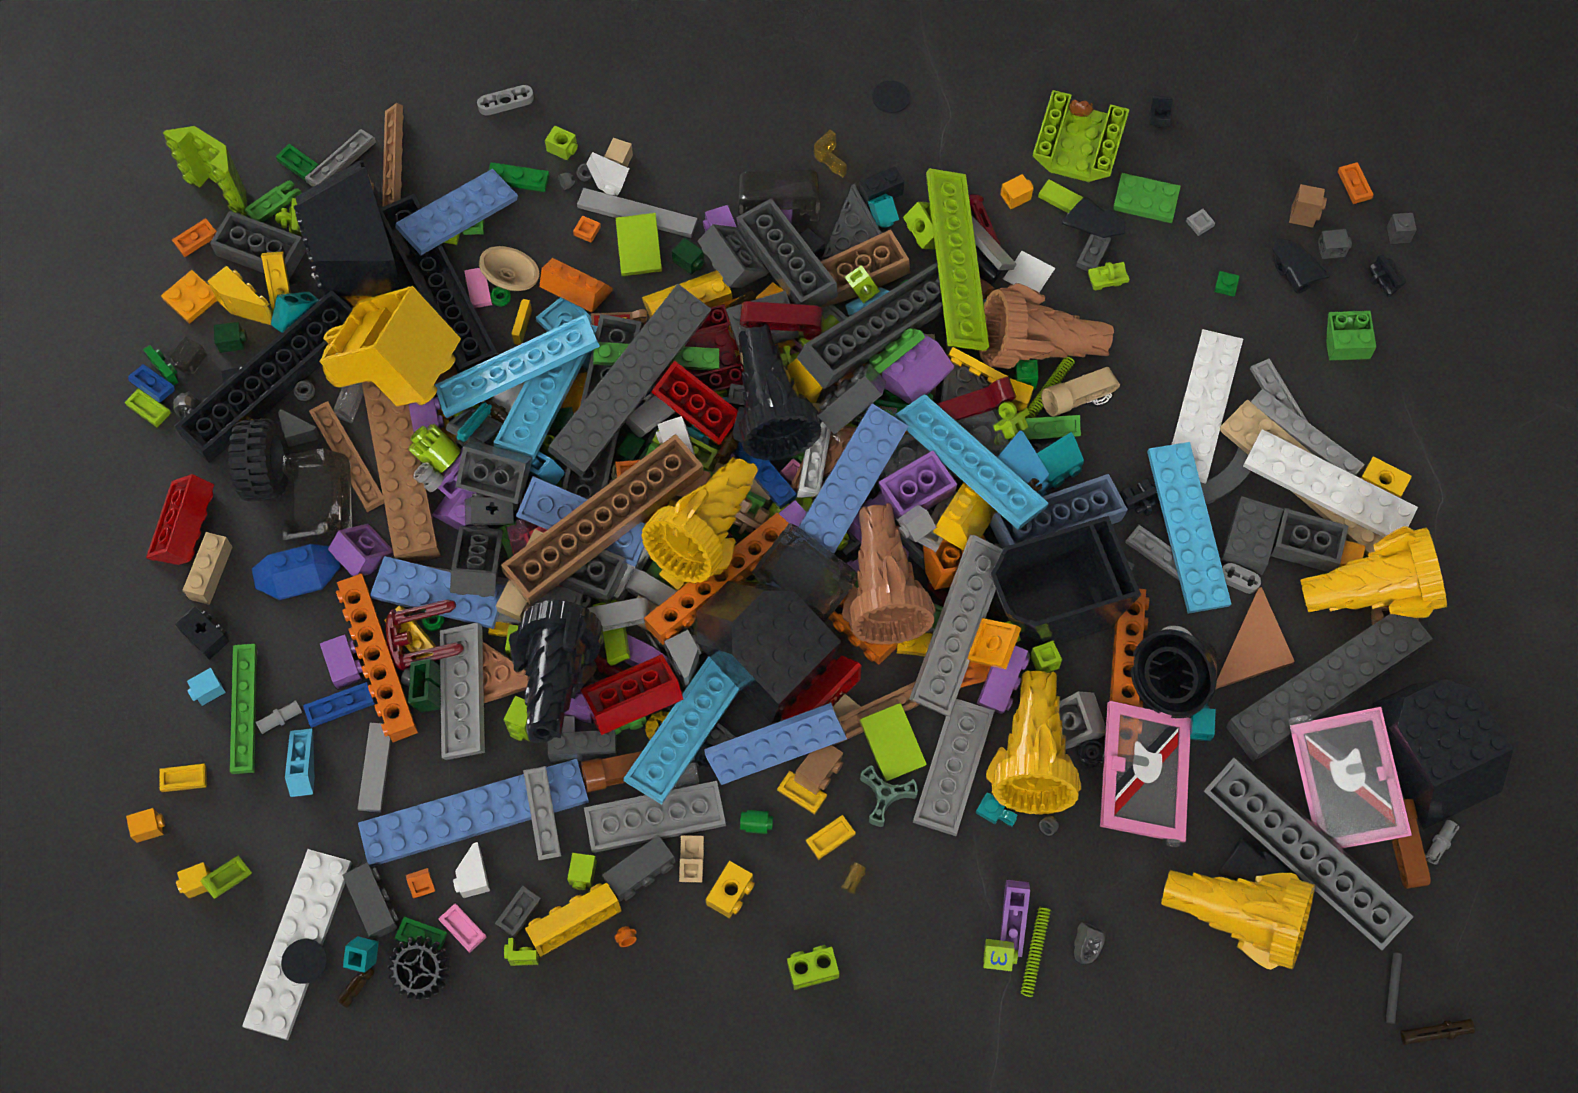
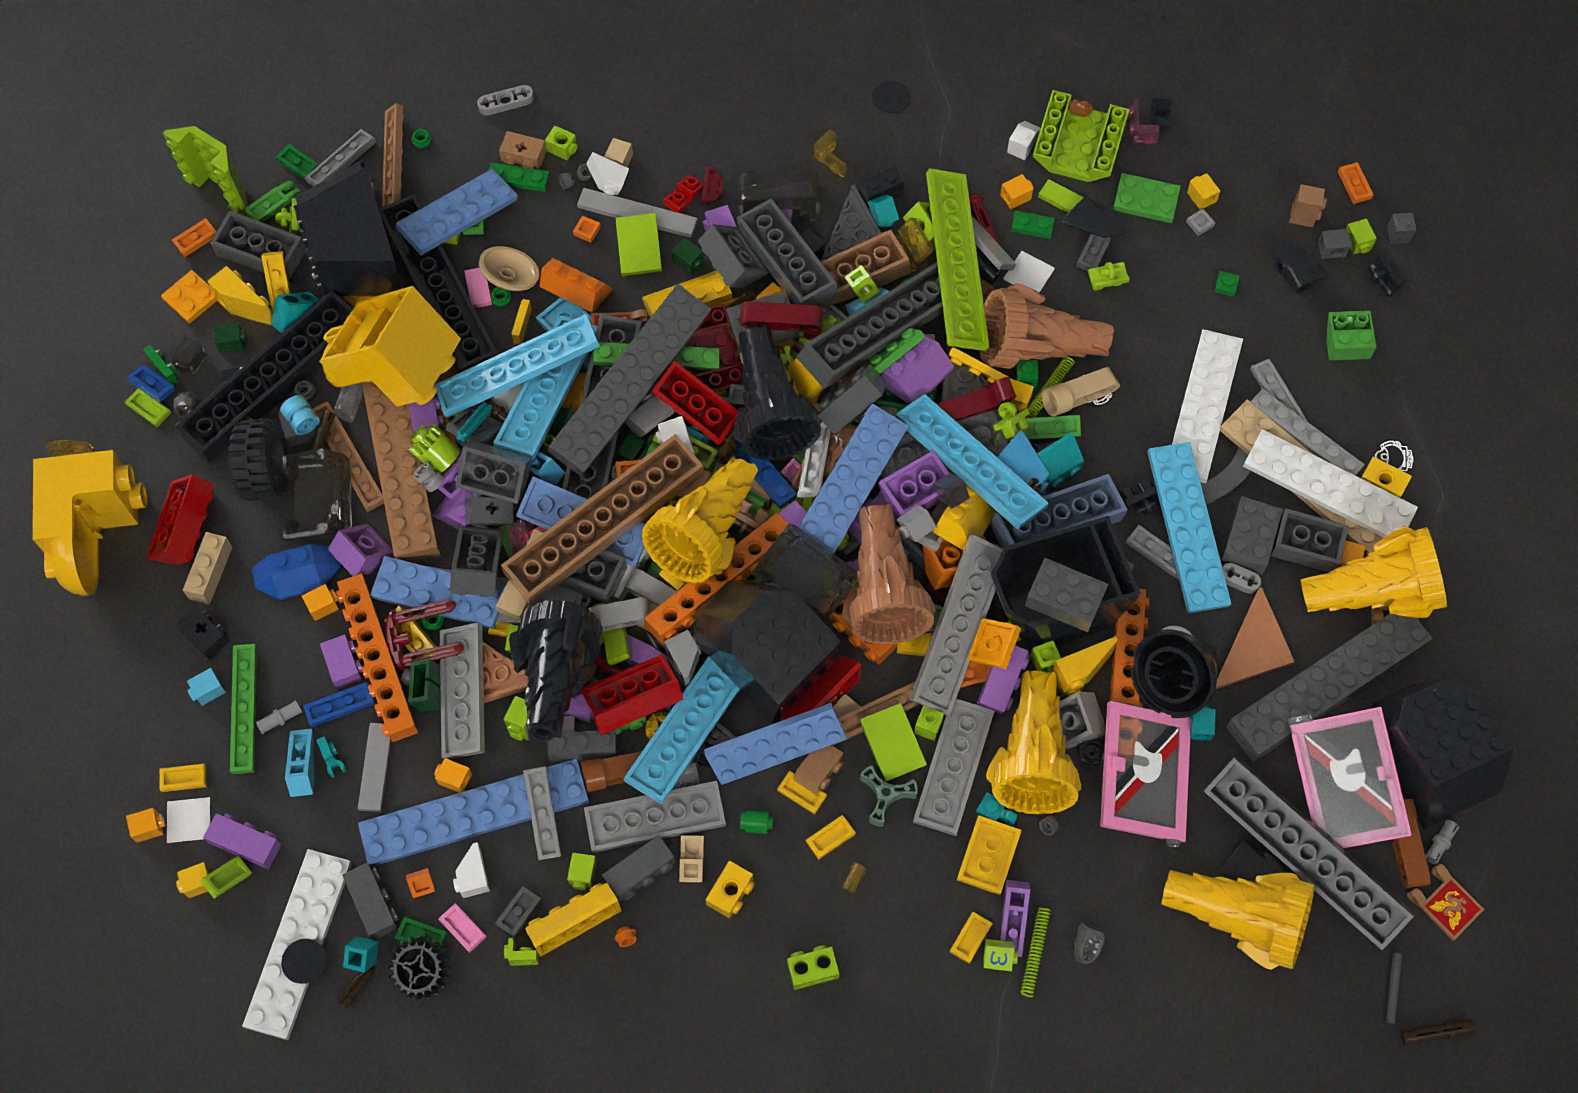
(68, 447): none -> clear yellow slope
(72, 504): none -> yellow piece
(187, 819): none -> white sticker
(242, 840): none -> medium lavender brick
(299, 414): none -> medium azure wheel
(321, 602): none -> light orange brick
(322, 430): none -> dark brown pin
(328, 751): none -> teal plate
(421, 134): none -> green plate
(452, 775): none -> light orange brick
(522, 150): none -> medium nougat brick
(684, 194): none -> red slope
(712, 186): none -> dark red plate
(916, 241): none -> clear yellow plate
(929, 723): none -> lime brick
(951, 490): none -> clear smoke brick
(971, 937): none -> yellow tile
(989, 855): none -> yellow plate
(1023, 139): none -> white slope
(1032, 224): none -> green plate
(1066, 595): none -> dark grey brick
(1080, 667): none -> yellow slope
(1141, 133): none -> clear pink bracket
(1203, 191): none -> yellow brick
(1361, 236): none -> lime brick
(1395, 454): none -> black sticker
(1448, 905): none -> flag

